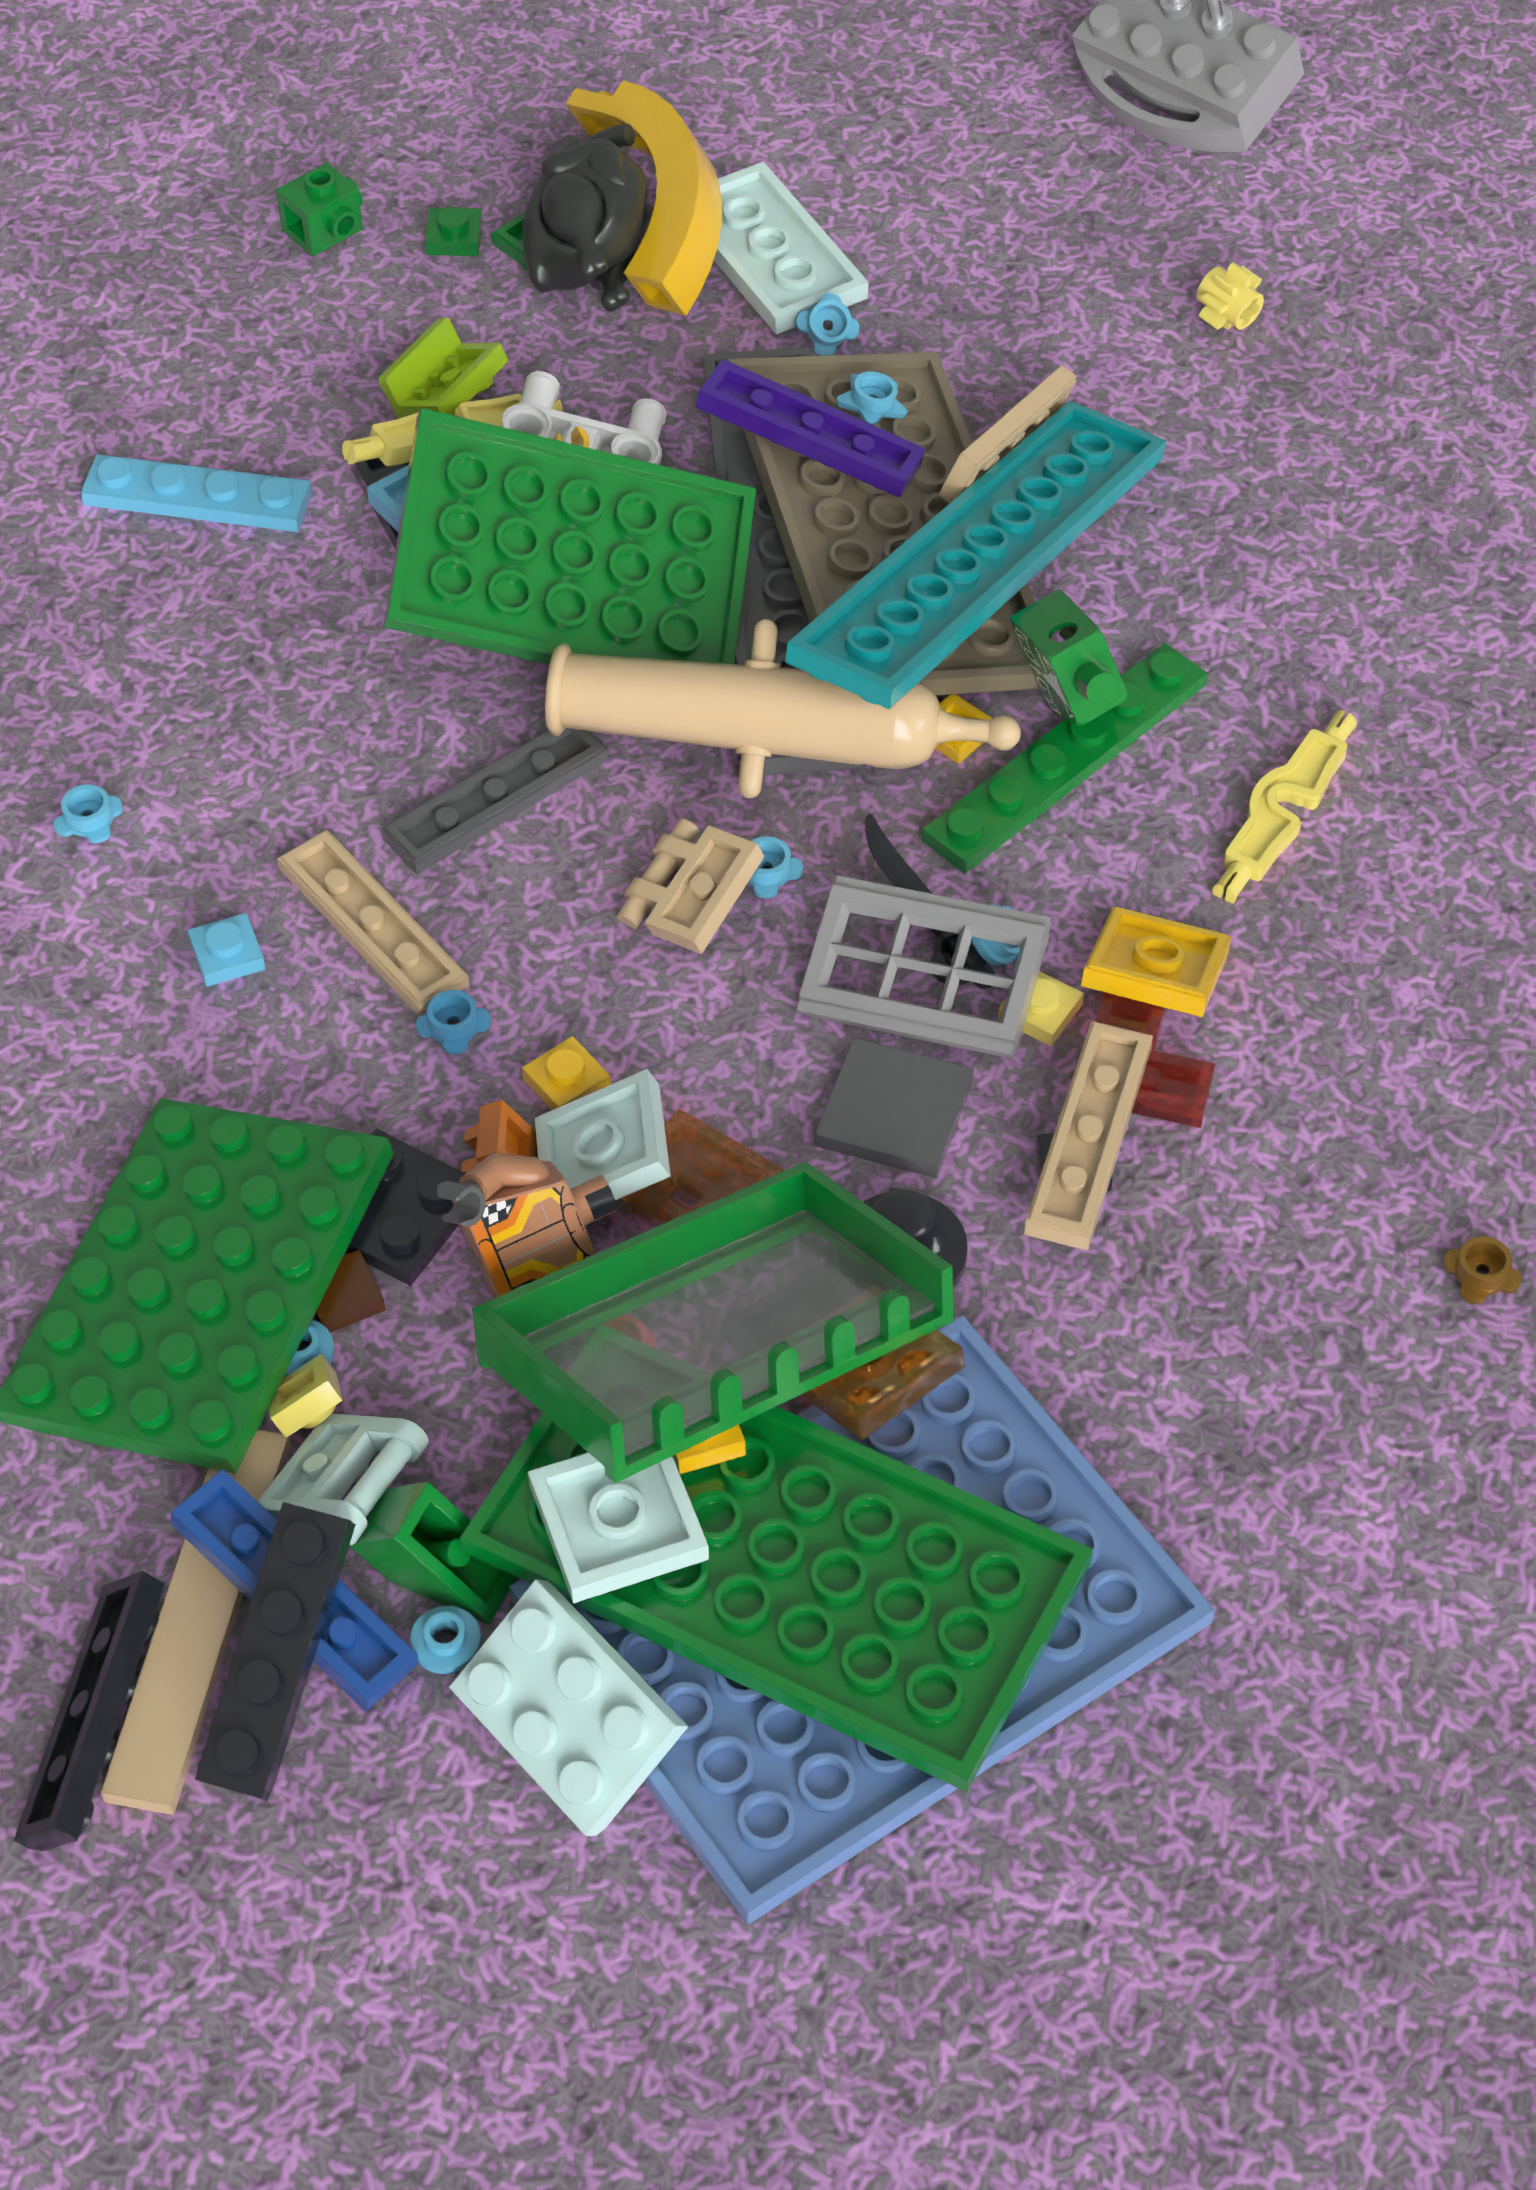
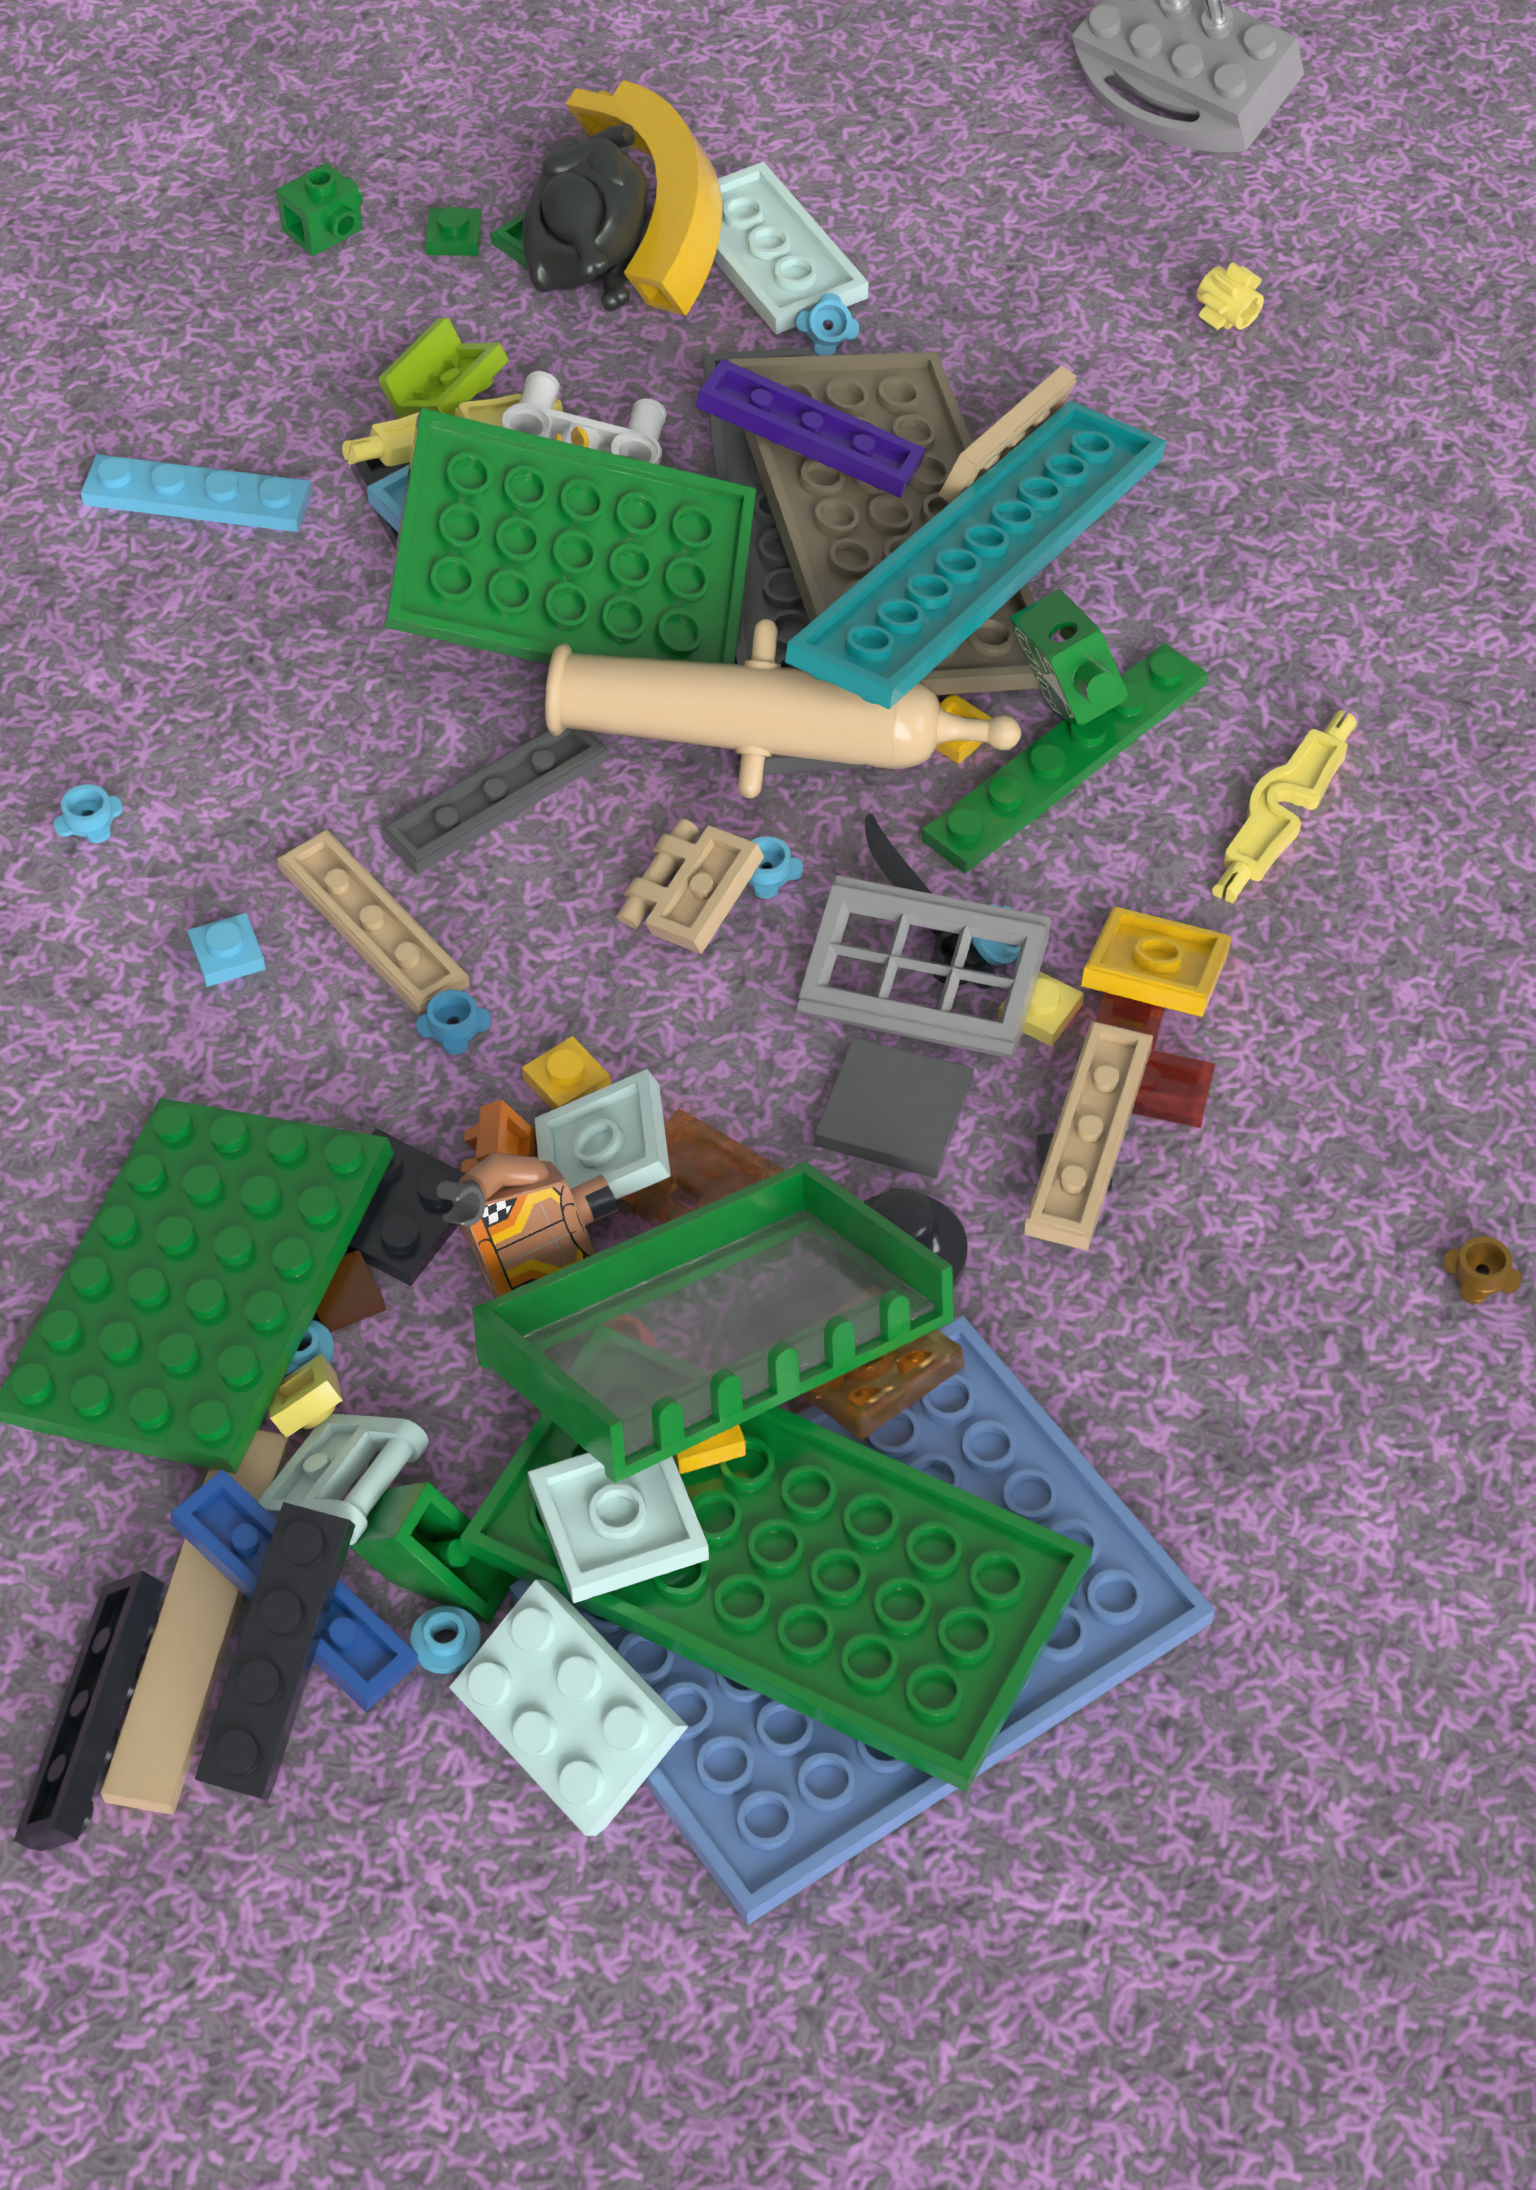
(872, 397): medium azure plate -> none

